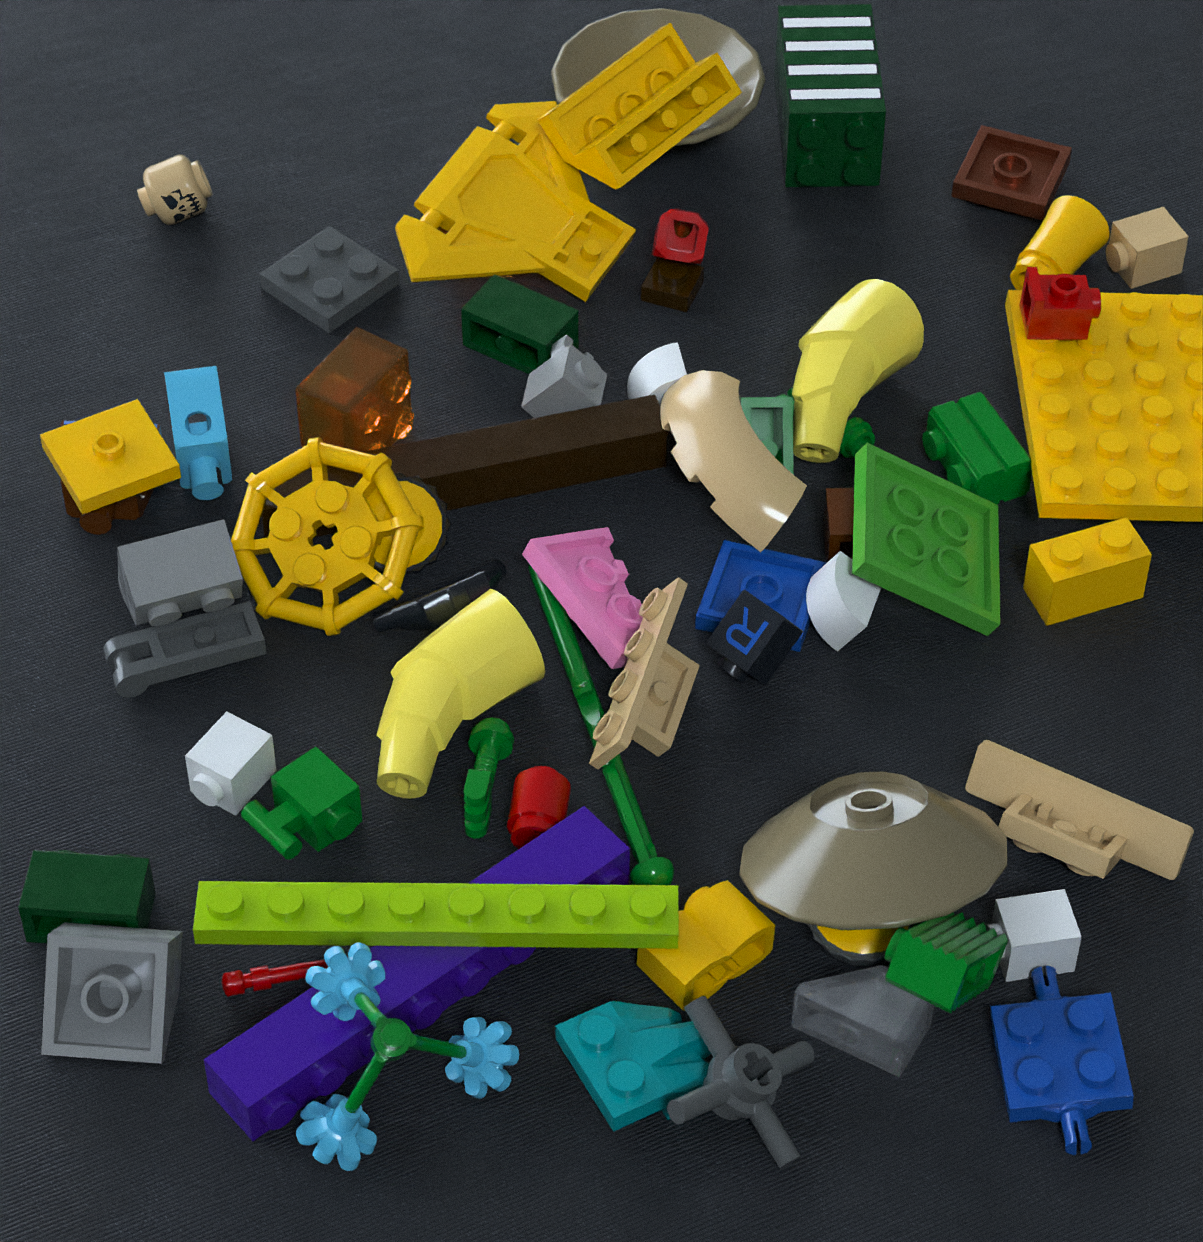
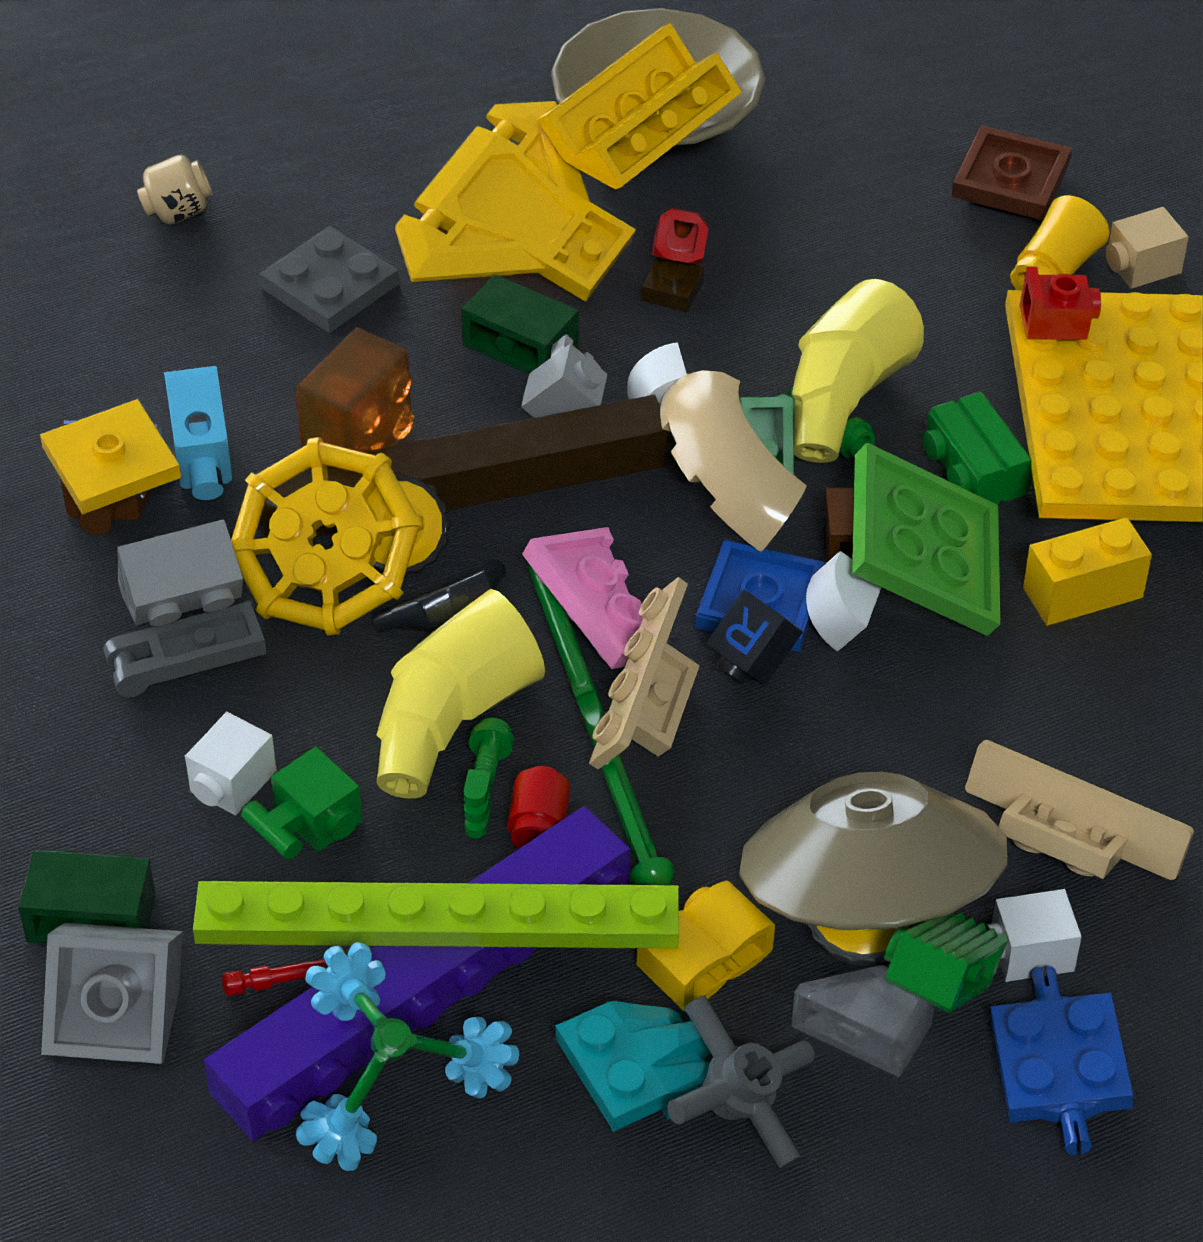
(829, 95): dark green brick -> none

